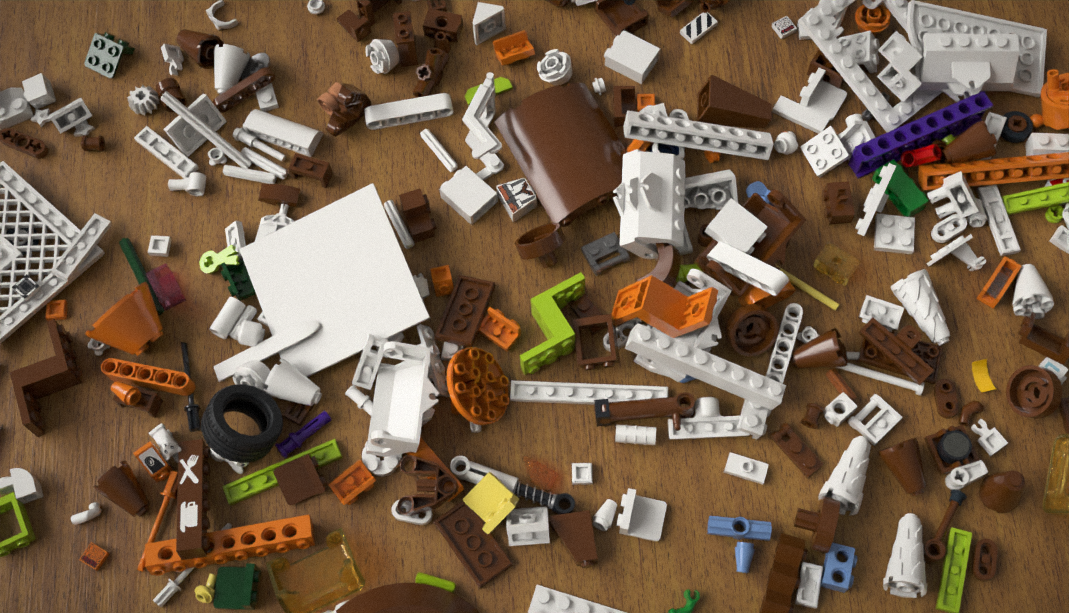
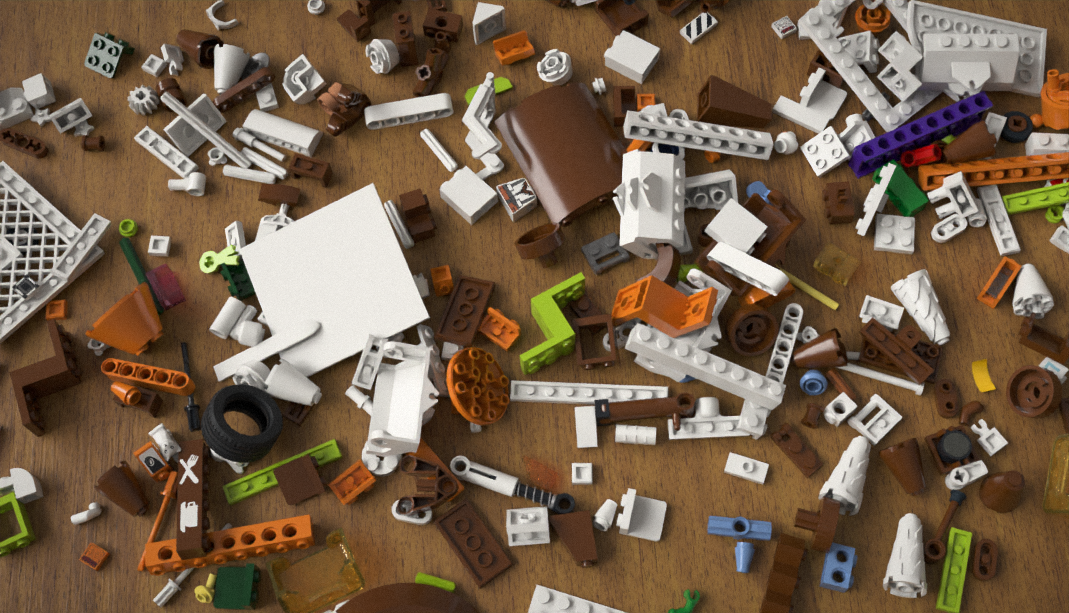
(128, 228): none -> lime plate
(154, 65): none -> white tile
(295, 439): dark purple pin -> none
(302, 80): none -> white brick
(491, 501): light yellow bracket -> none
(586, 426): none -> white slope
(809, 585): white plate -> none
(813, 382): none -> medium blue cone
(962, 251): white plate -> none

